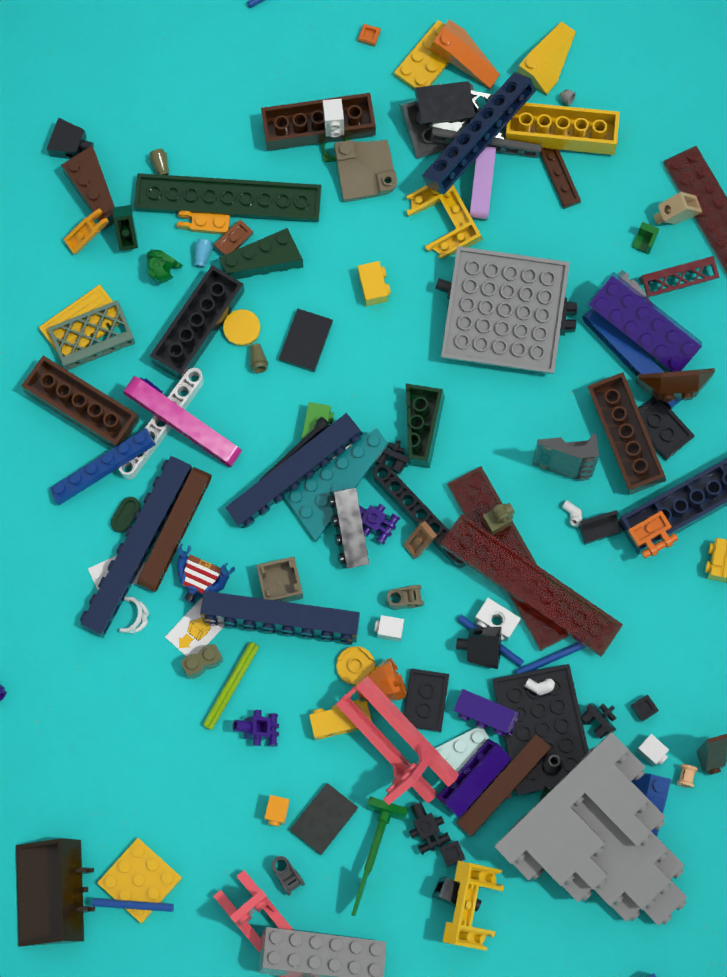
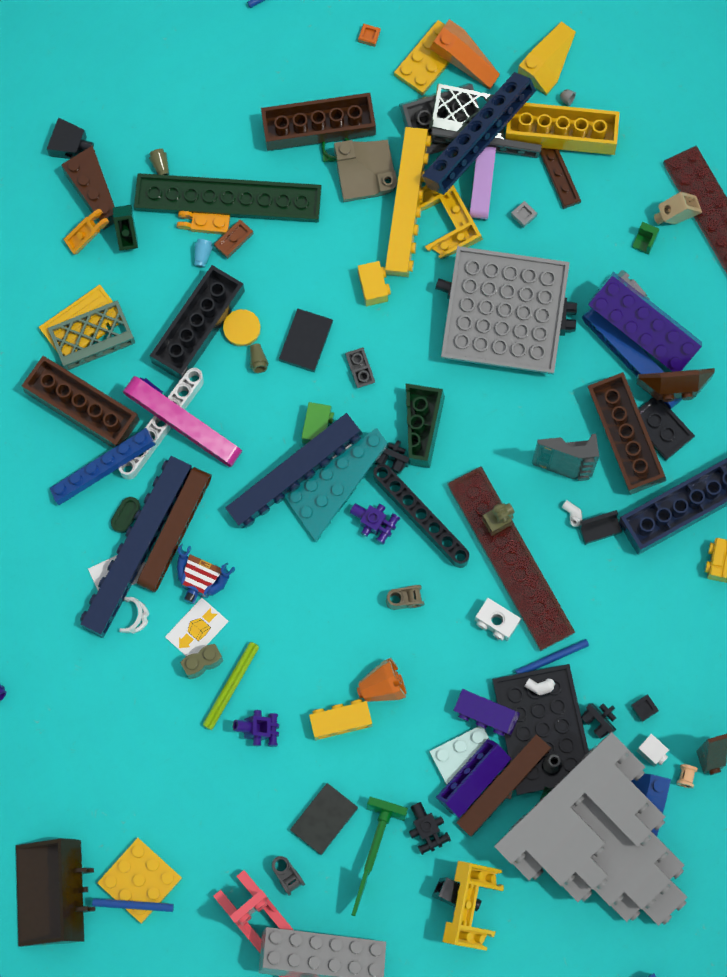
(159, 265): green helmet -> none
(266, 255): dark green wedge -> none
(277, 810): light orange brick -> none
(280, 580): dark tan container -> none
(280, 617): dark blue brick -> none
(321, 425): black piece -> none
(333, 117): white brick -> none
(349, 528): brick -> none
(354, 664): yellow tile -> none
(360, 367): none -> dark grey slope
(389, 628): white brick -> none
(404, 773): coral piece -> none
(407, 201): none -> yellow brick
(420, 540): medium nougat plate -> none
(426, 699): black tile -> none
(444, 103): black tile -> none
(452, 853): black plate -> none
(482, 646): black torso -> none
(505, 651): blue bar -> none
(524, 214): none -> light grey plate
(531, 585): clear red plate -> none
(650, 529): orange plate -> none
(676, 271): dark red fence -> none

